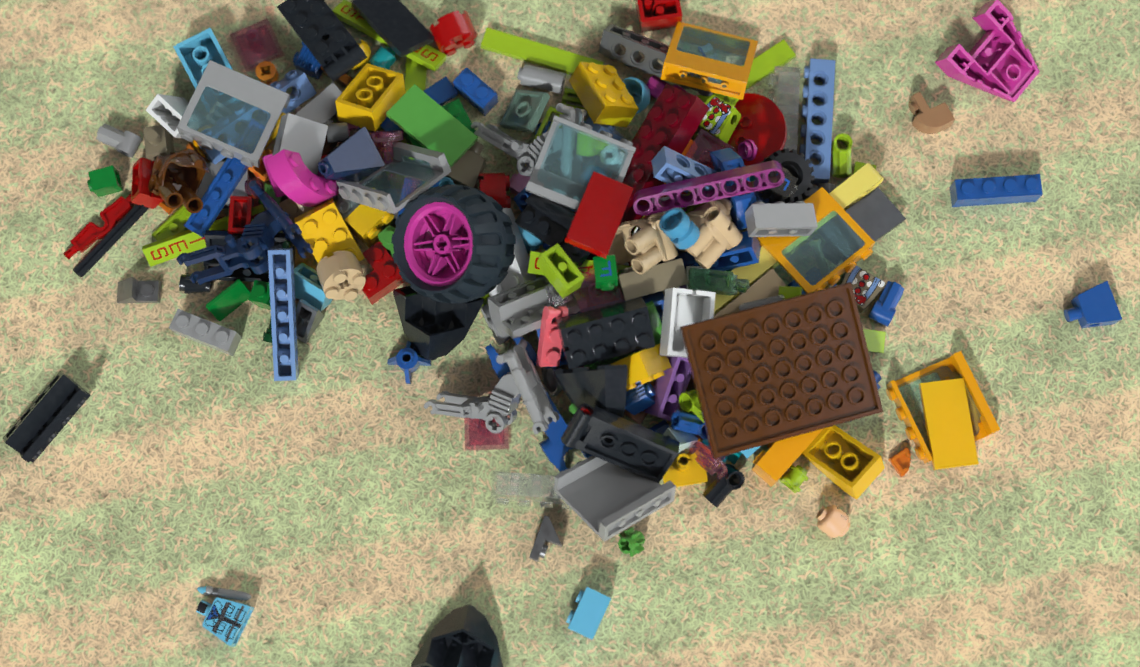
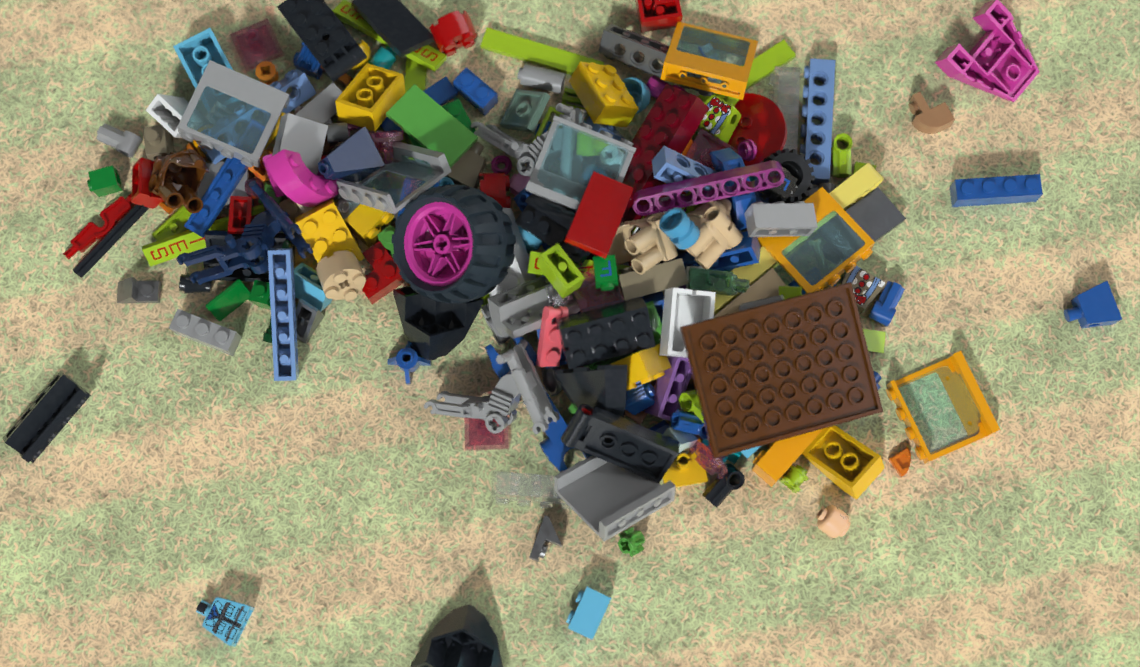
(225, 593): light grey piece -> none
(501, 159): none -> dark pink plate
(948, 424): yellow tile -> none

